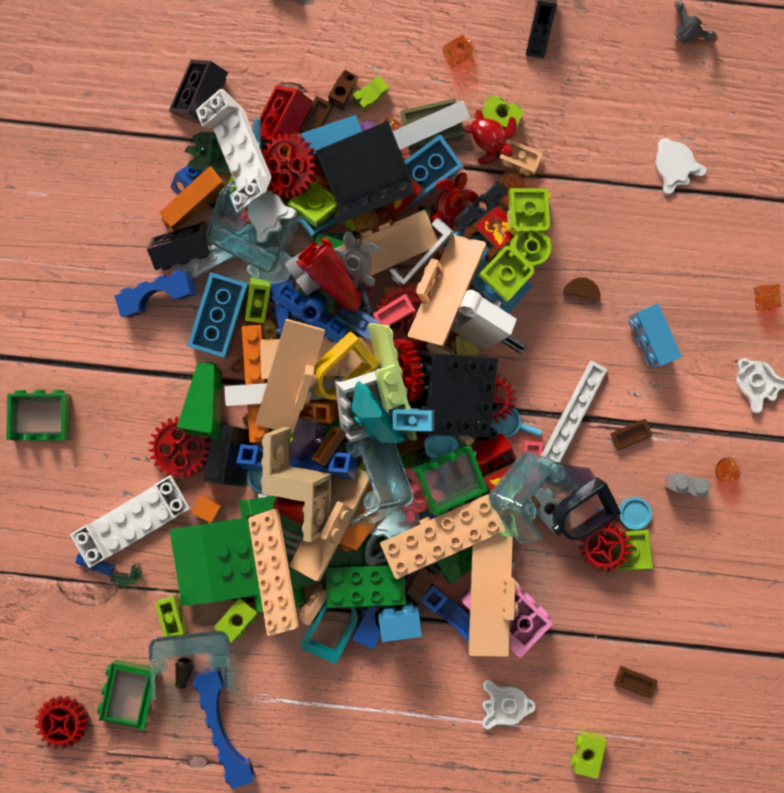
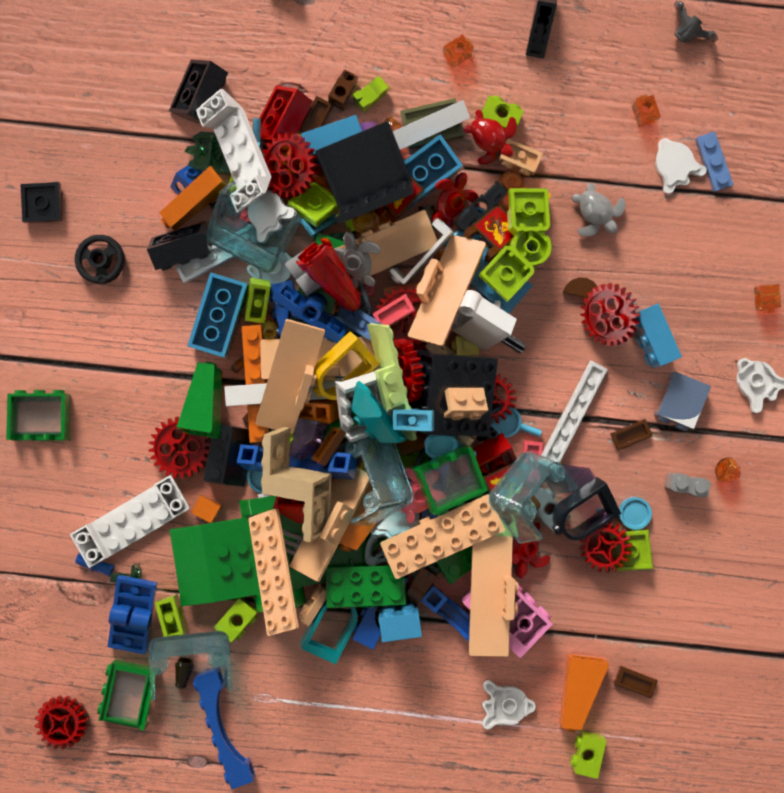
(41, 202): none -> black plate
(101, 276): none -> black wheel
(131, 614): none -> blue plate
(134, 301): blue arch -> none
(465, 403): none -> light nougat bracket
(526, 553): none -> red animal
(580, 688): none -> orange slope
(597, 211): none -> light grey animal
(625, 311): none -> red gear
(645, 118): none -> clear orange brick
(682, 401): none -> sand blue panel
(714, 161): none -> medium blue plate

